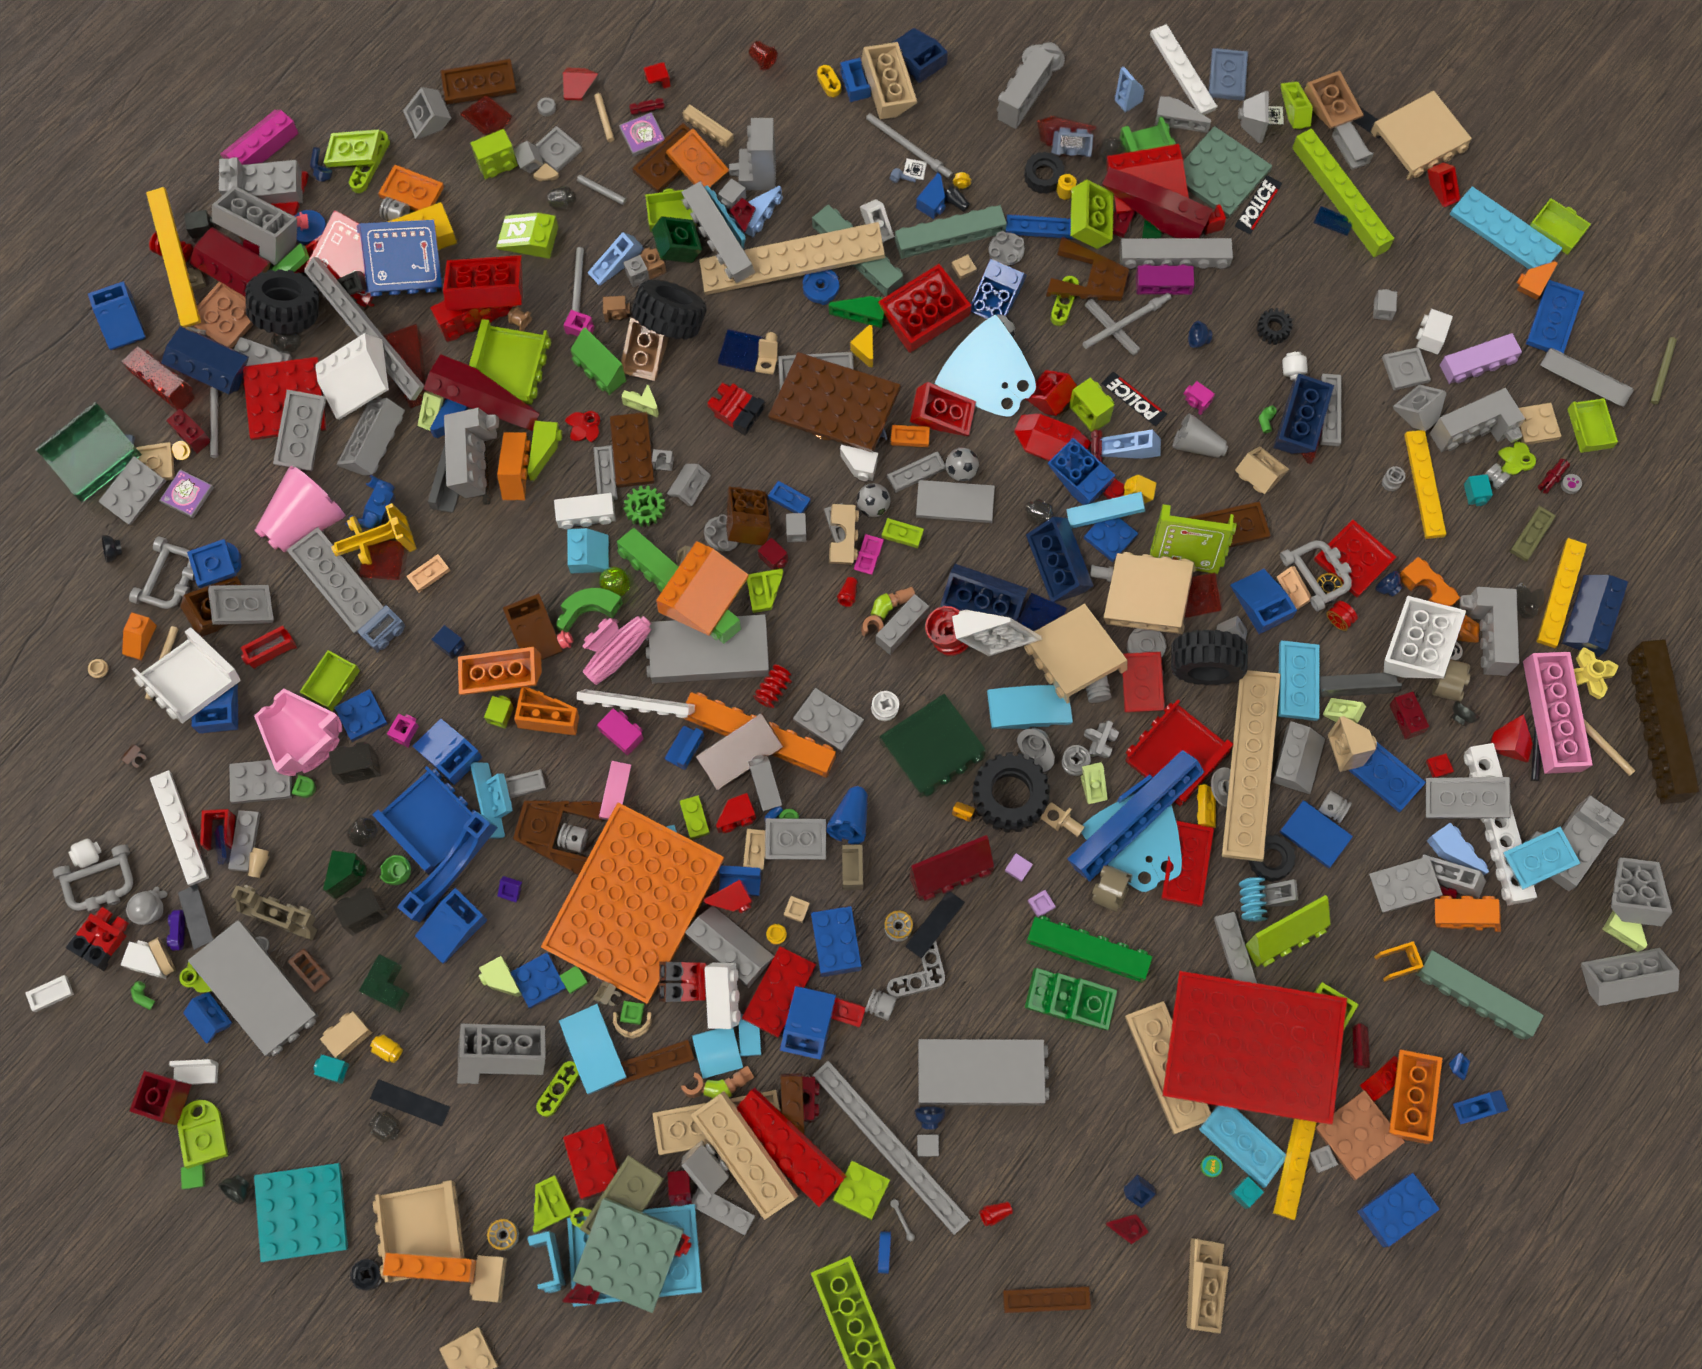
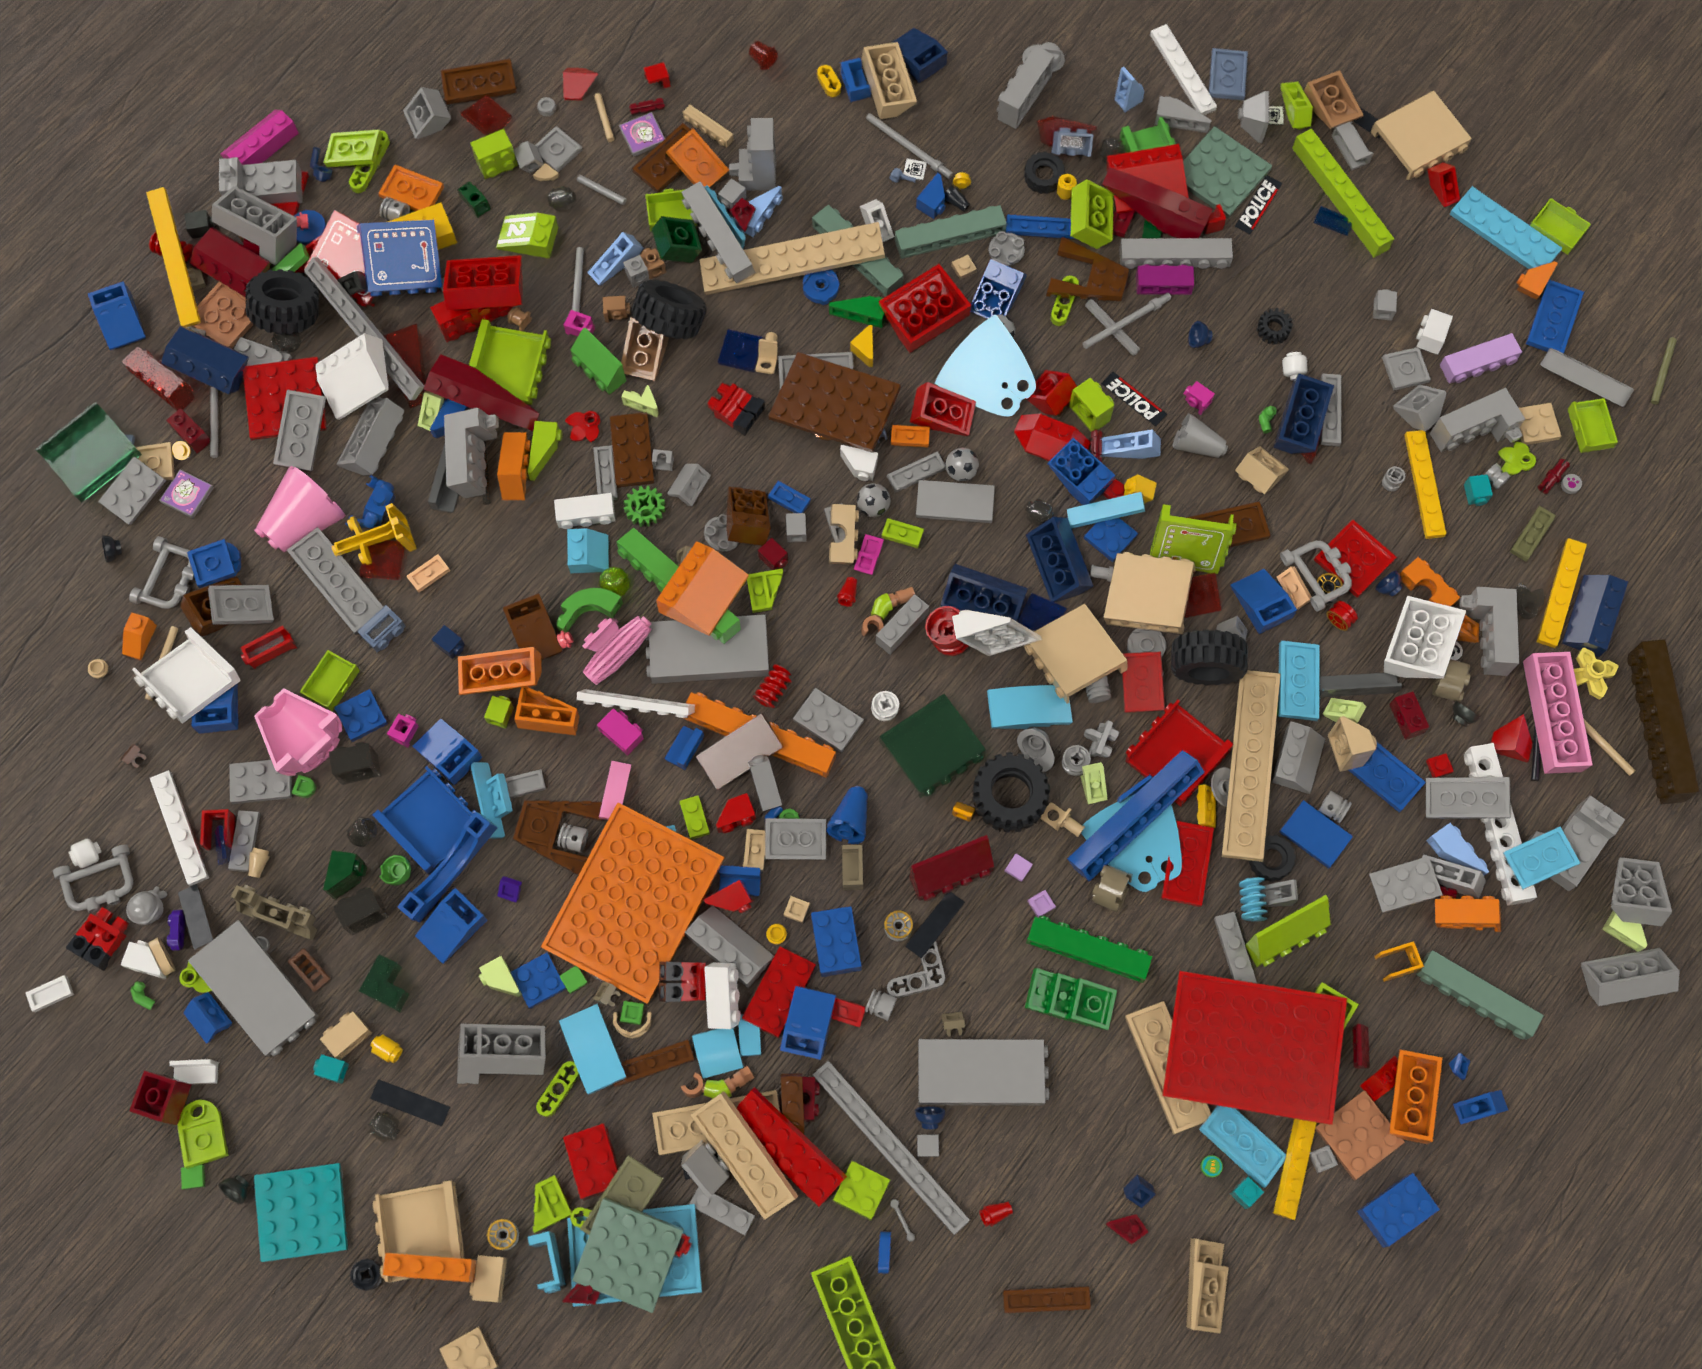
(474, 199): none -> dark green leg
(679, 1188): dark red brick -> none
(953, 1021): none -> dark tan tile

